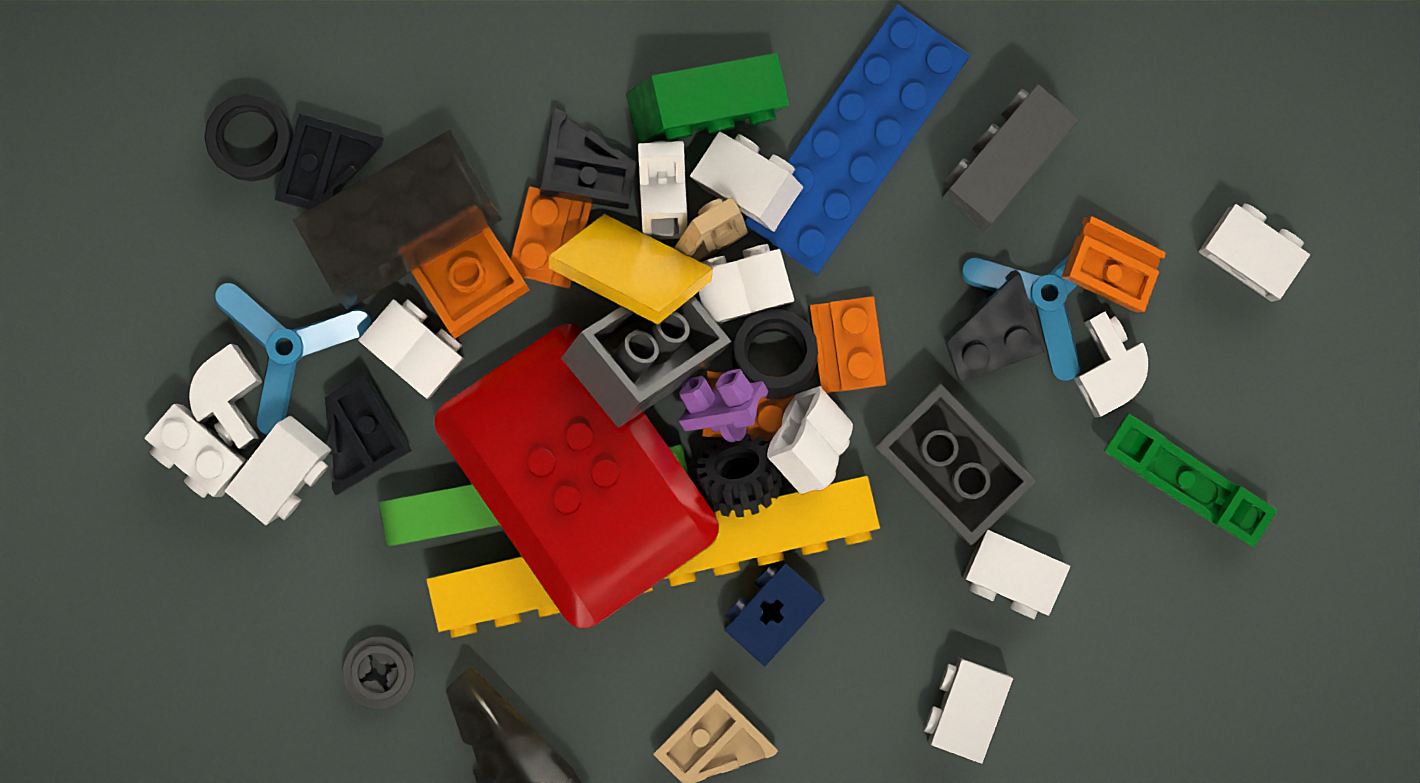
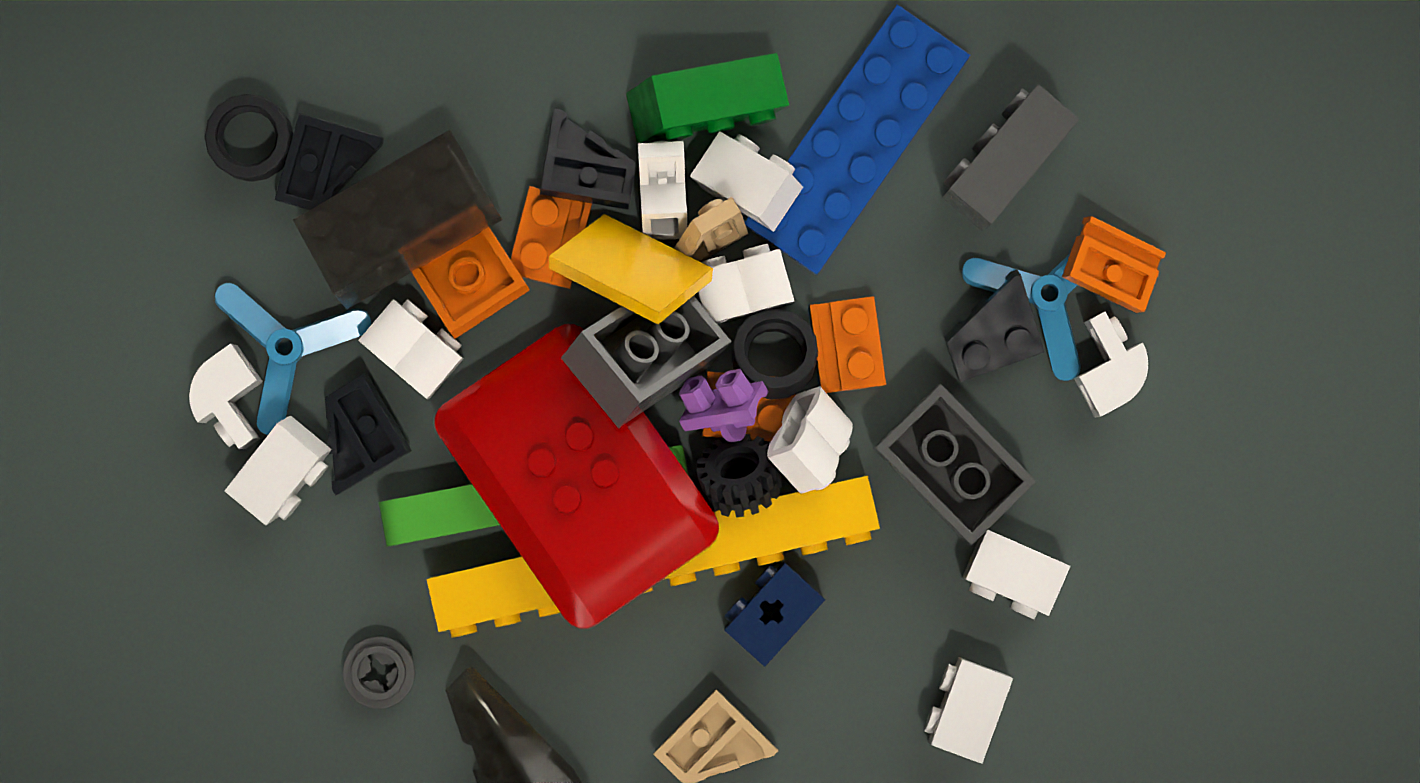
(196, 451): white brick -> none
(1189, 481): green slope -> none
(1255, 251): white brick -> none

